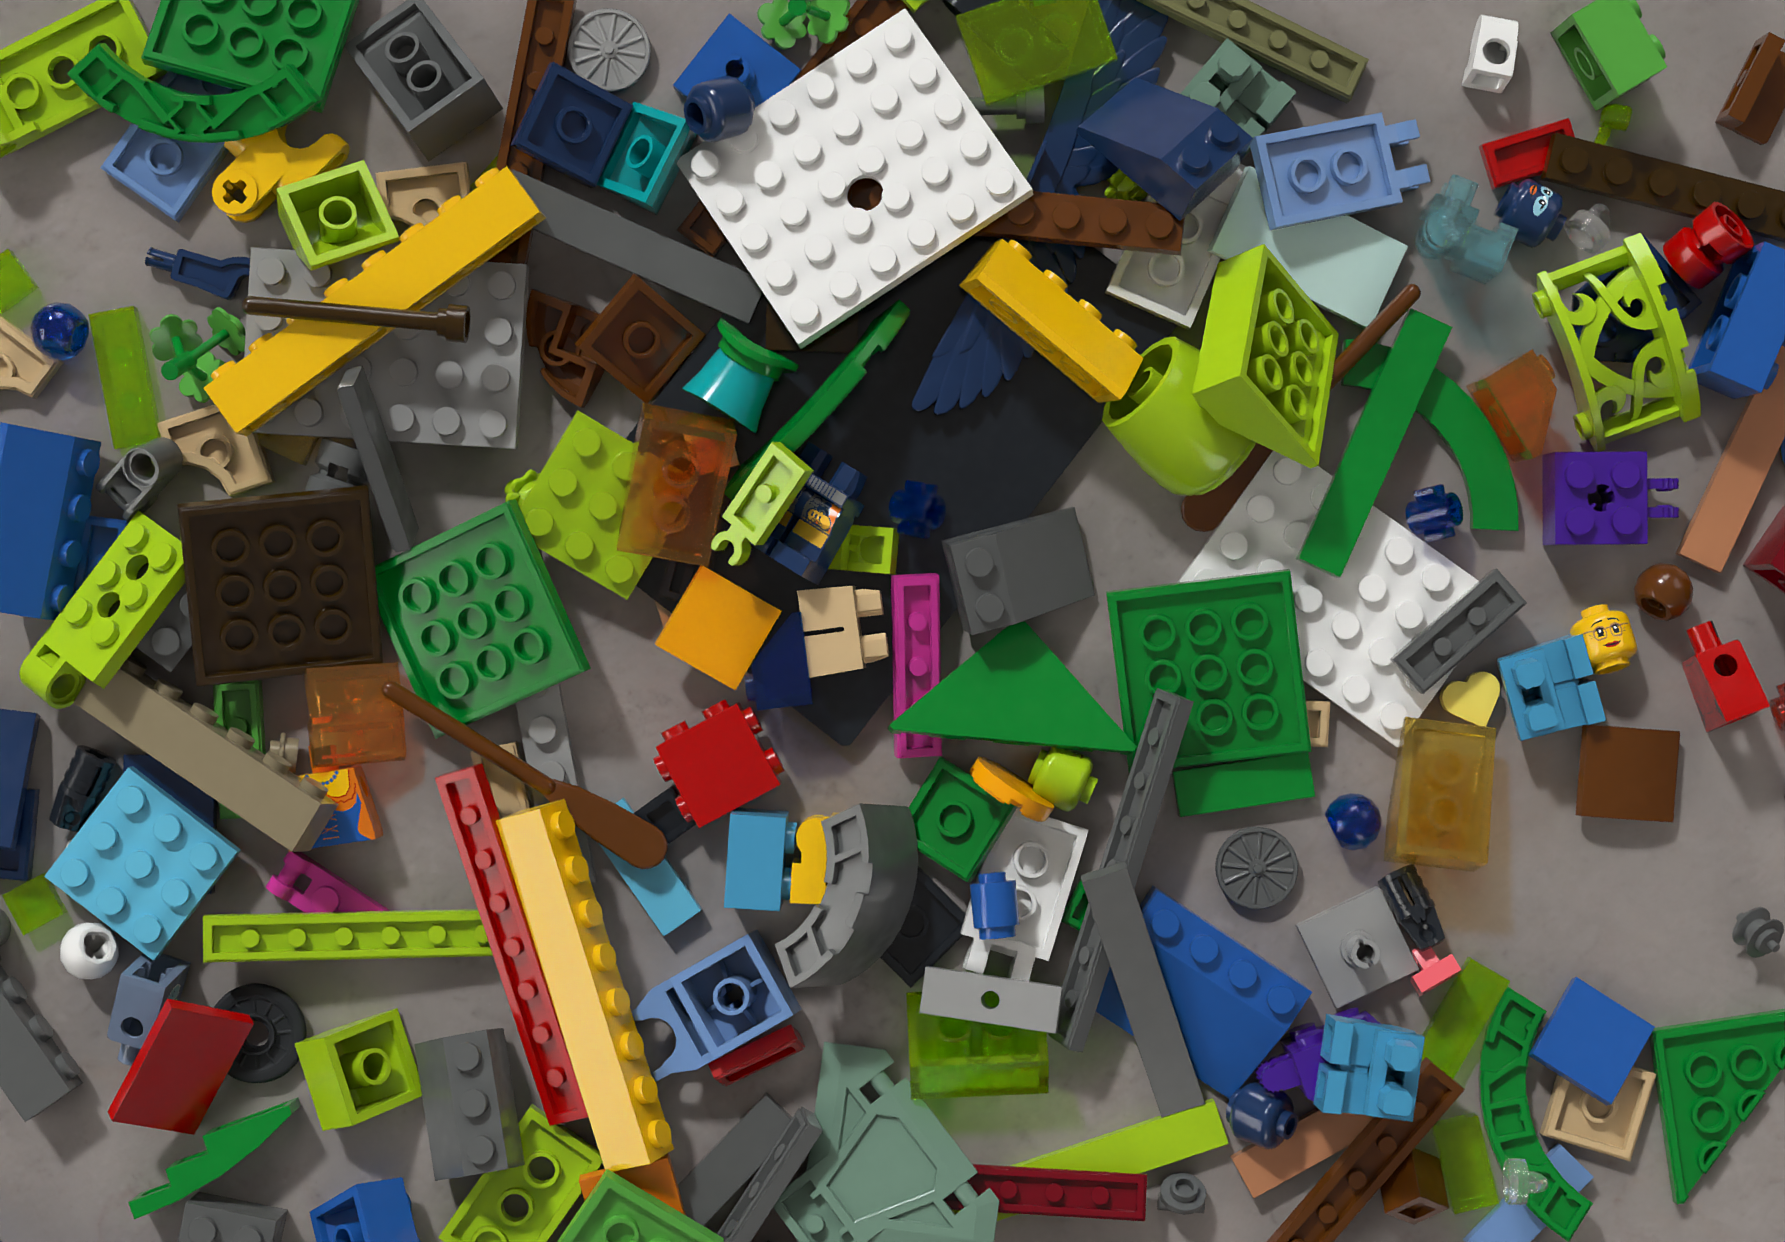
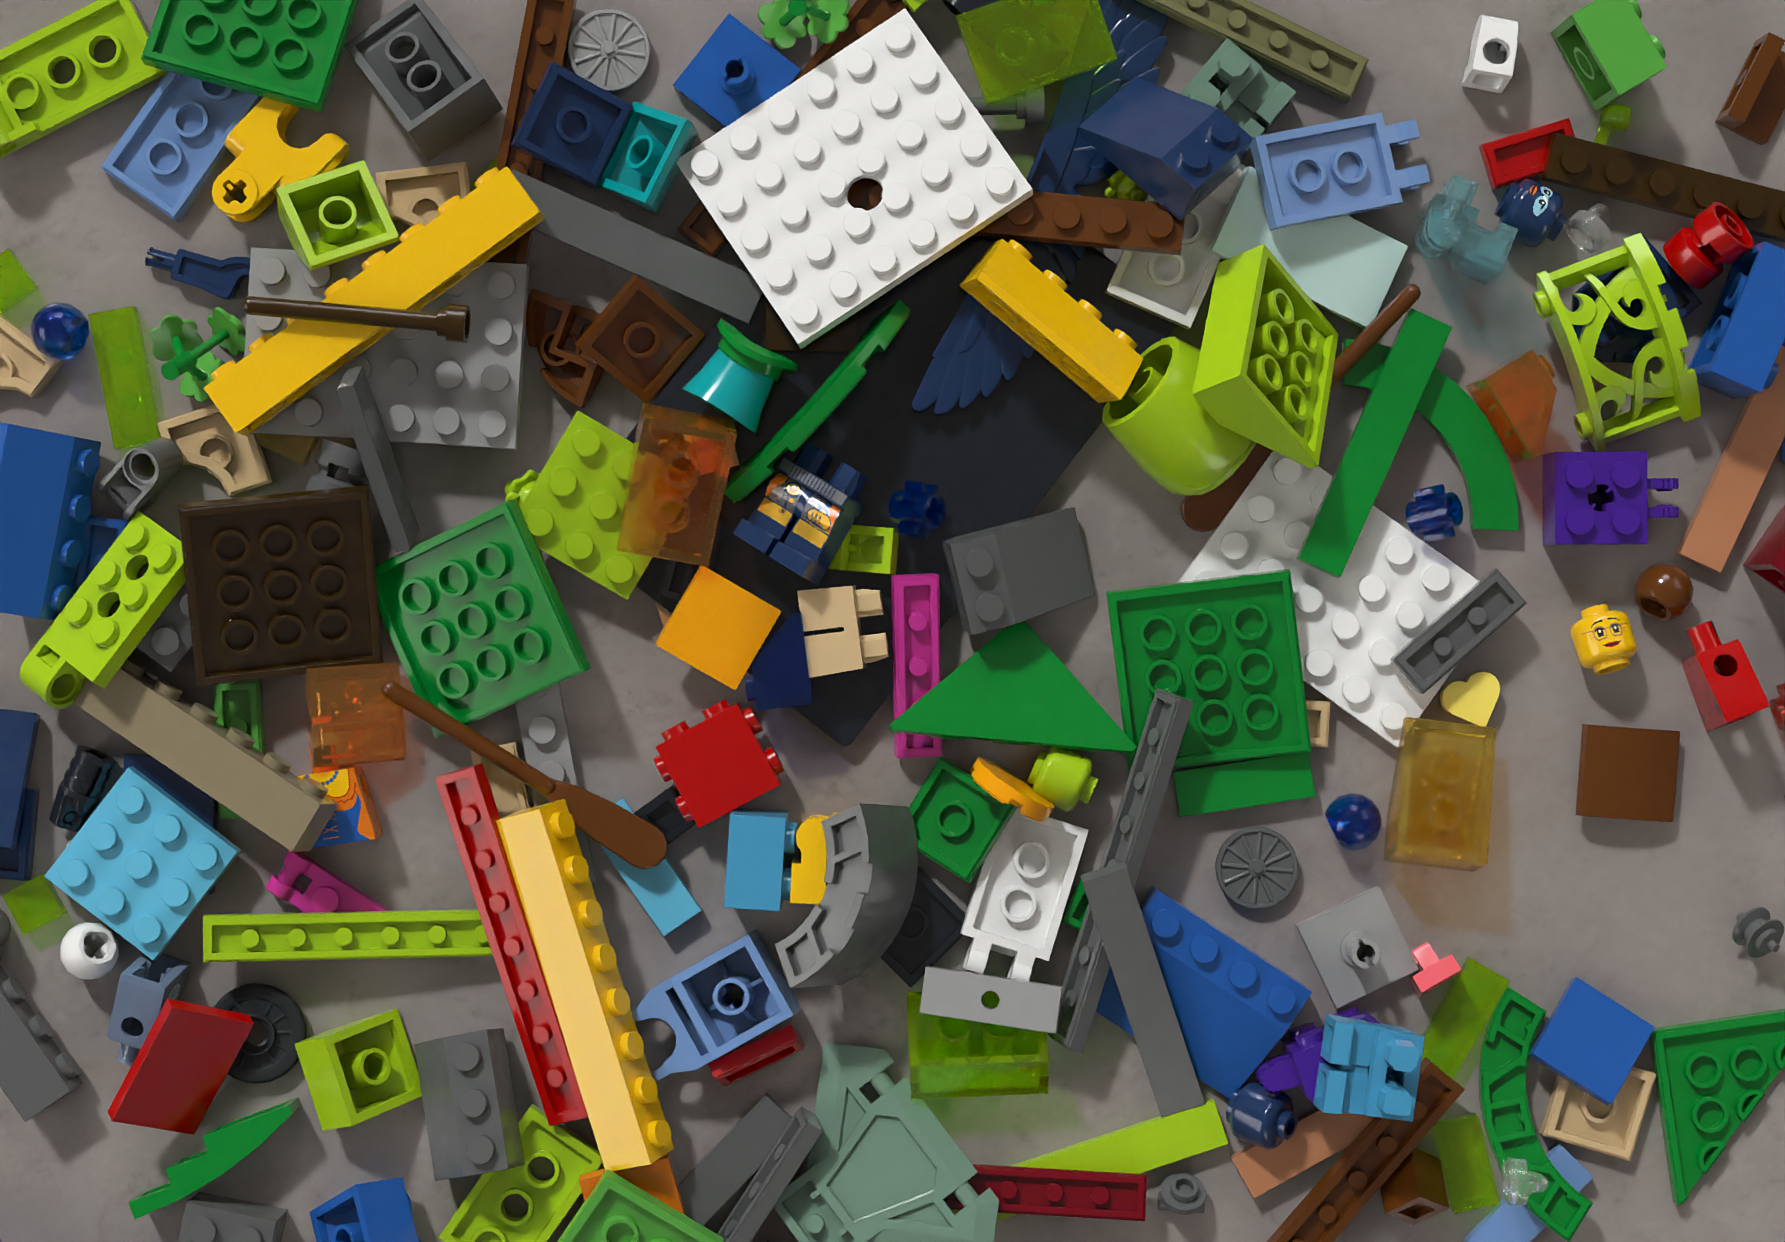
(190, 115): green tile -> none
(287, 749): dark tan plate -> none
(719, 109): dark blue head -> none
(762, 501): lime plate -> none
(994, 906): blue brick -> none
(1418, 920): black hinge -> none
(1552, 675): dark azure hips -> none

